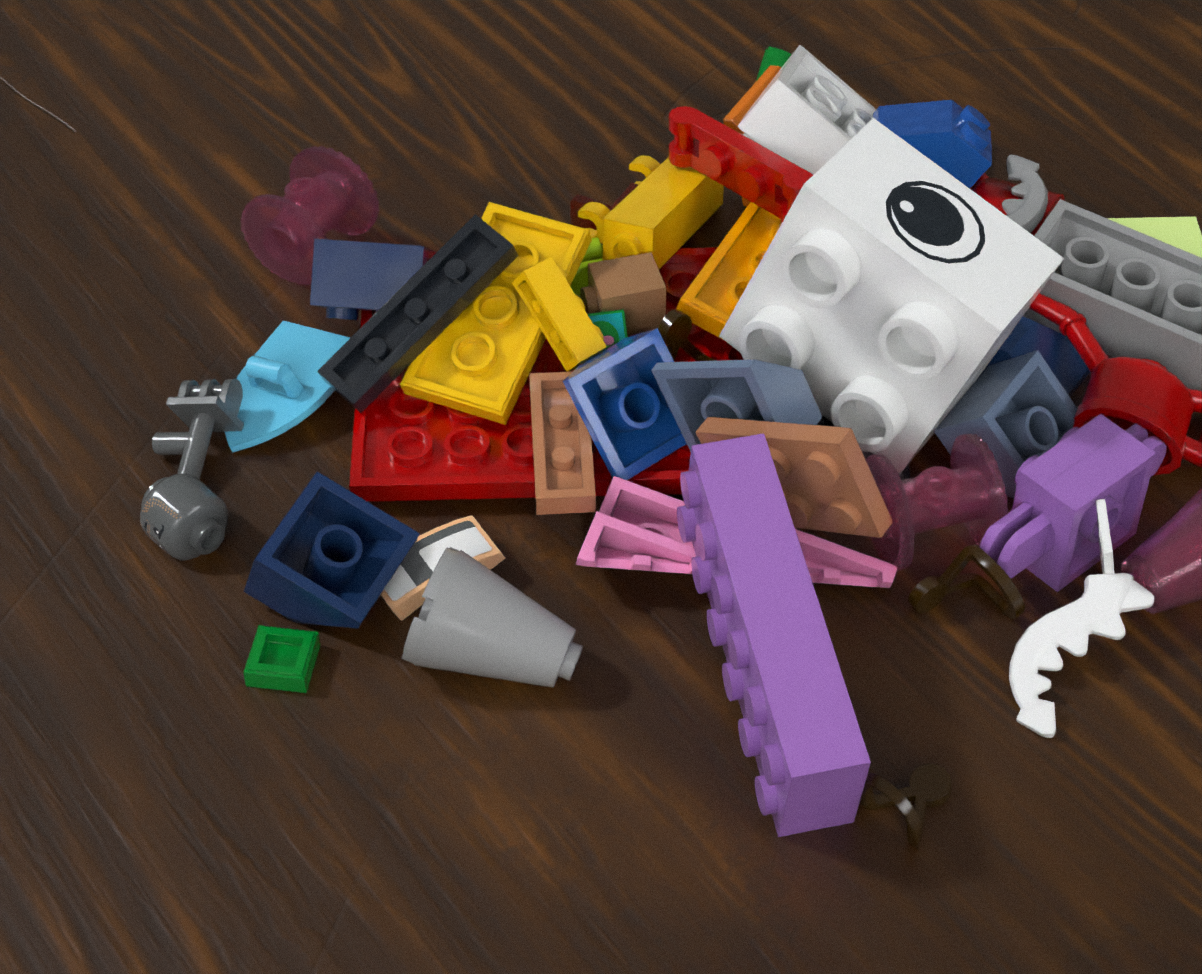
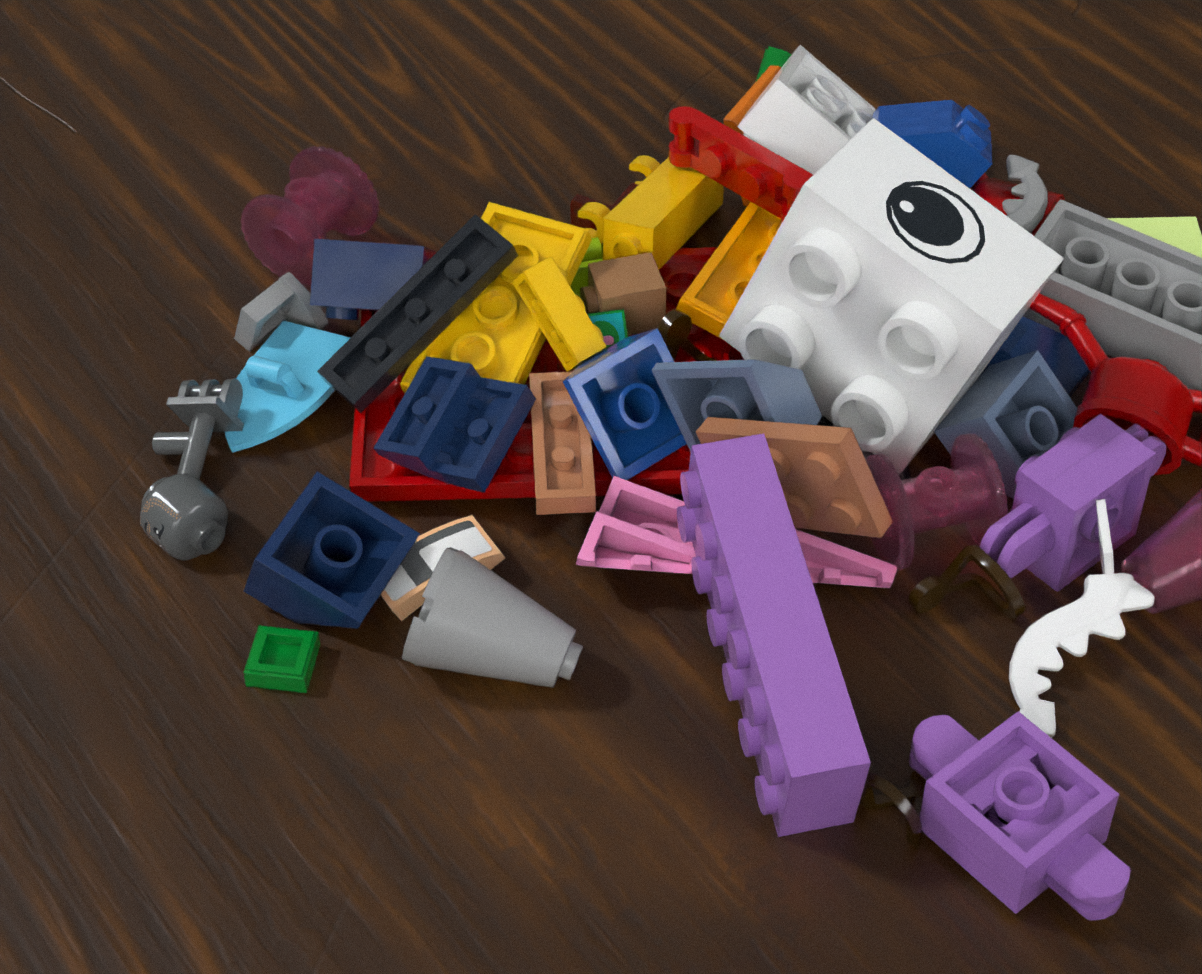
(281, 301): none -> light grey tile
(455, 424): none -> dark blue slope
(1047, 796): none -> medium lavender brick

